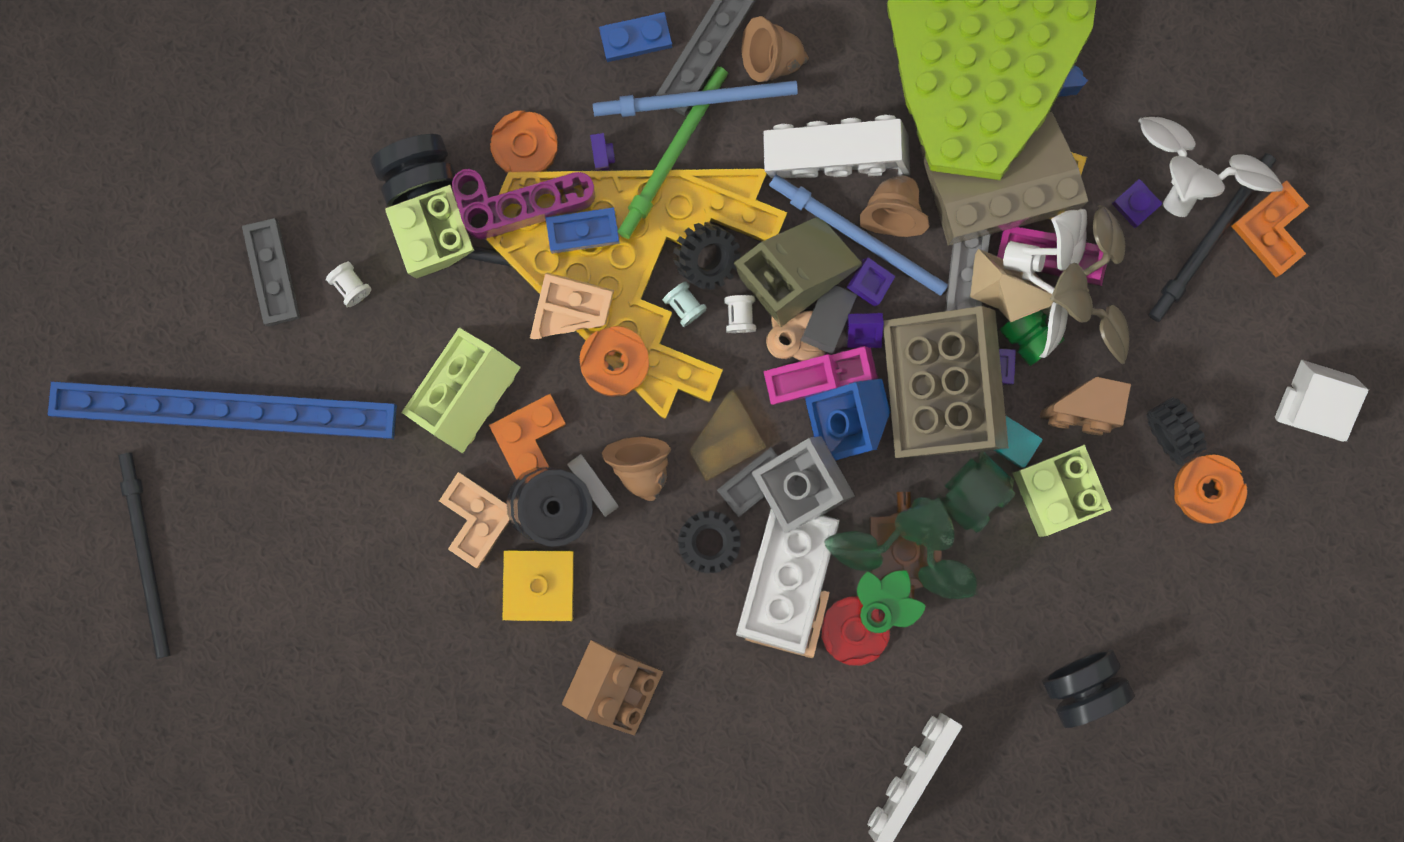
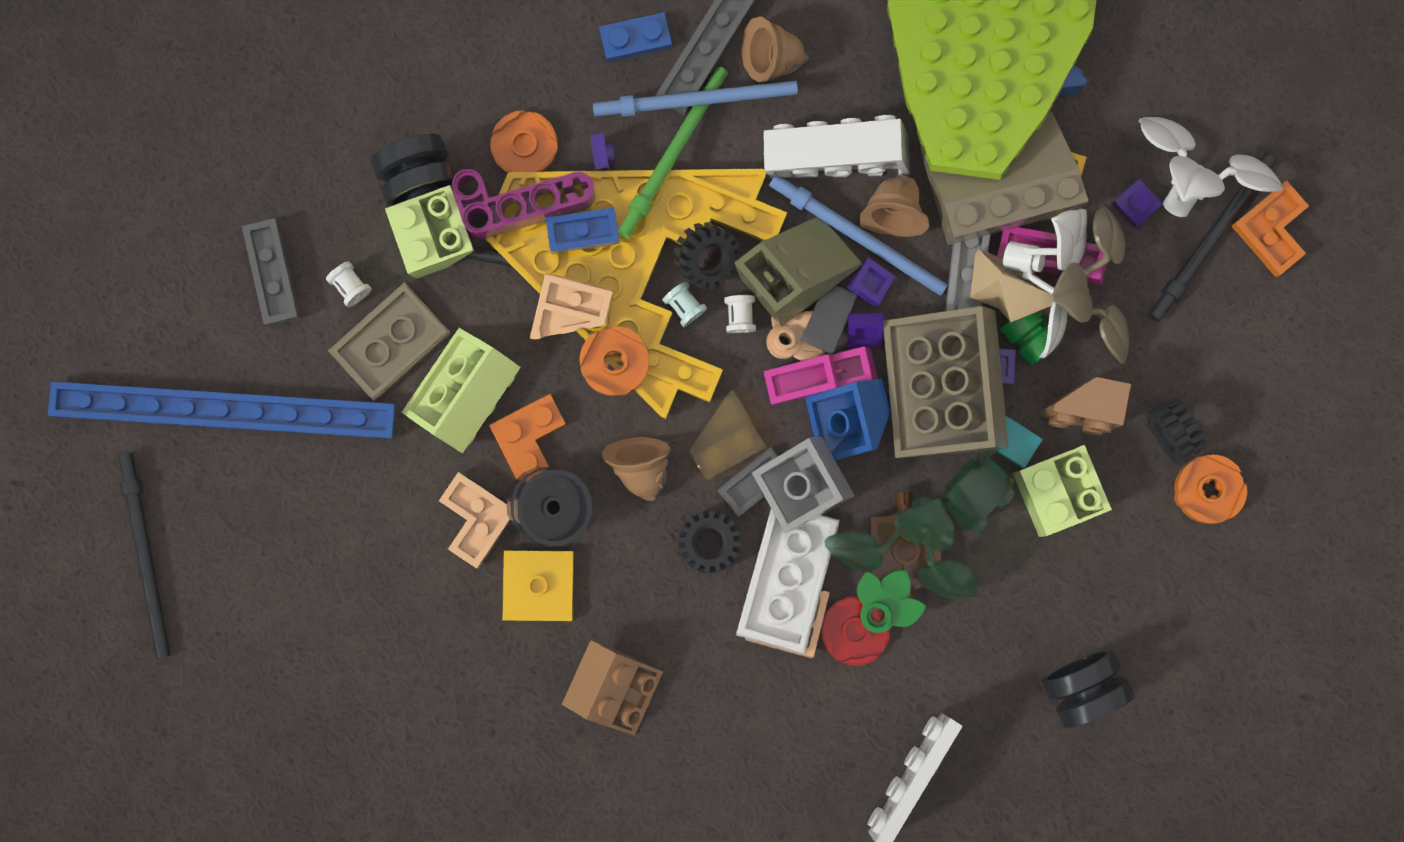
(389, 342): none -> dark tan tile
(596, 489): light grey beam -> none
(1322, 401): white plate -> none

